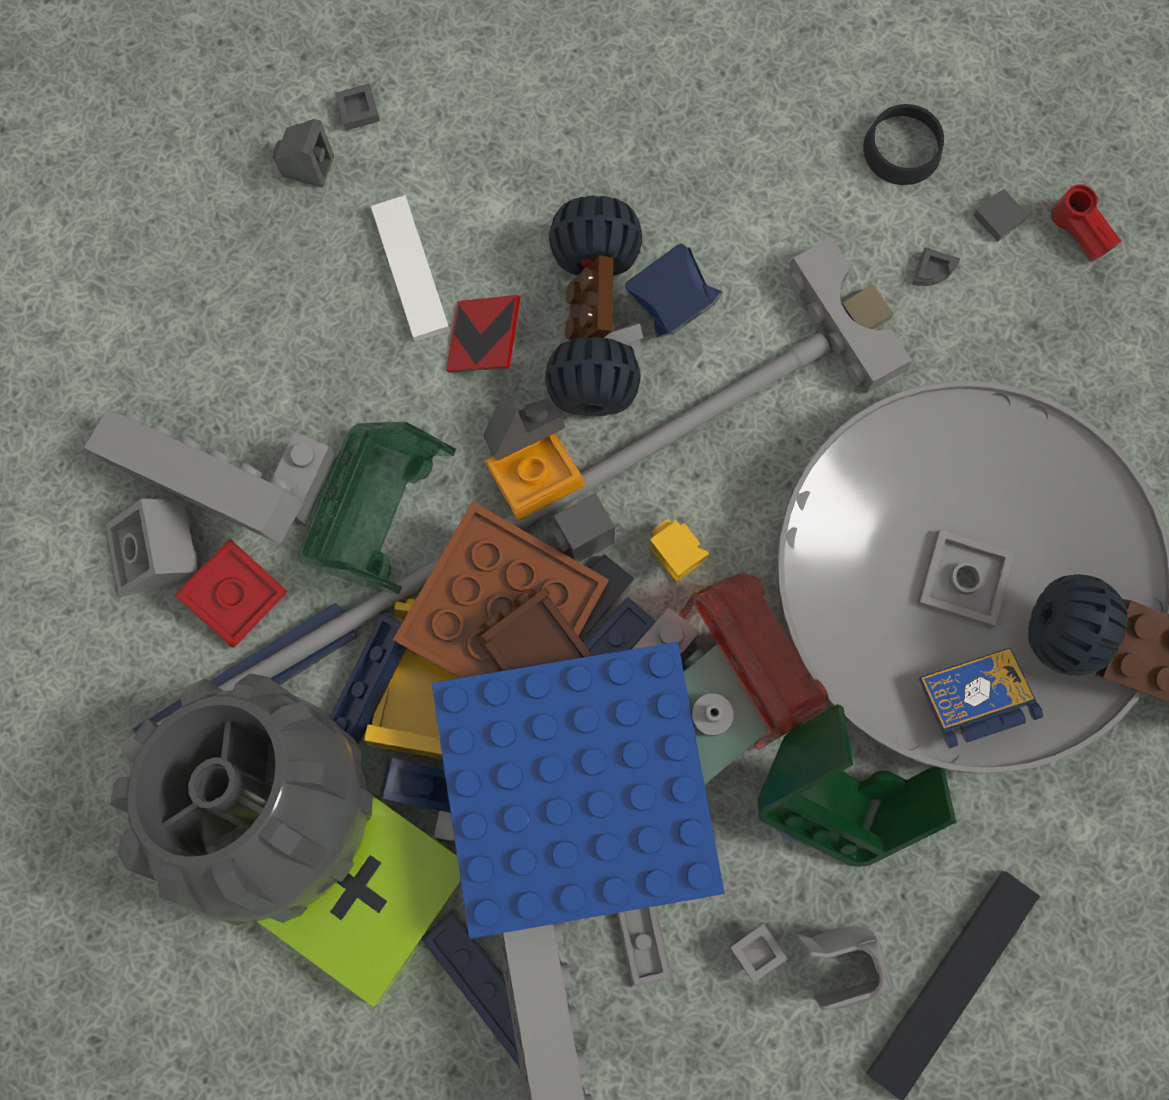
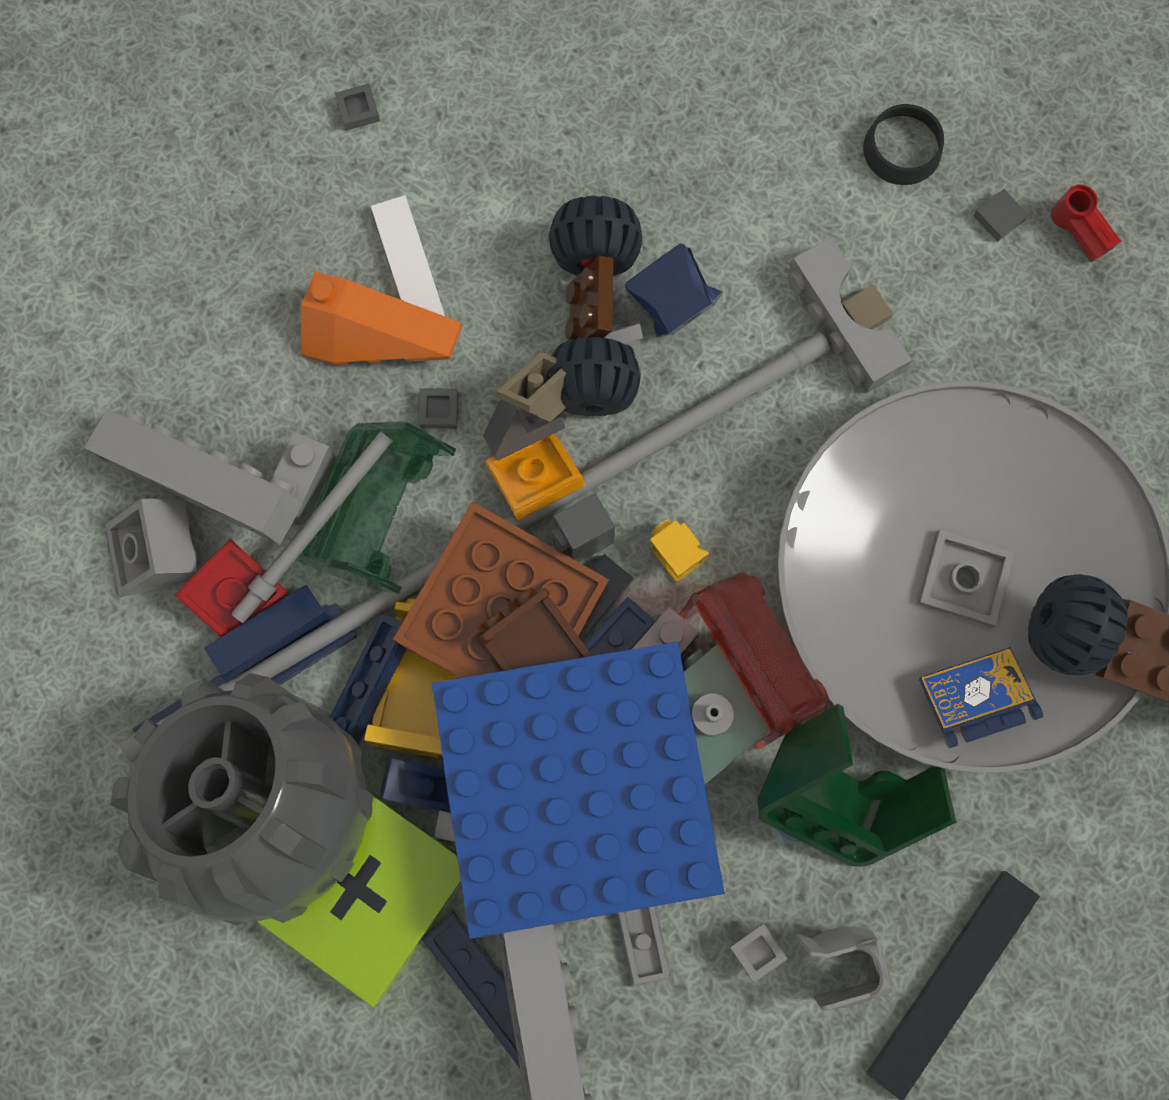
(263, 586): none -> light grey bar
(266, 633): none -> dark blue tile
(304, 153): dark grey slope -> none
(356, 324): none -> orange wedge
(438, 408): none -> dark grey tile
(483, 334): red piece -> none
(531, 391): none -> dark tan slope
(934, 267): dark grey tile -> none

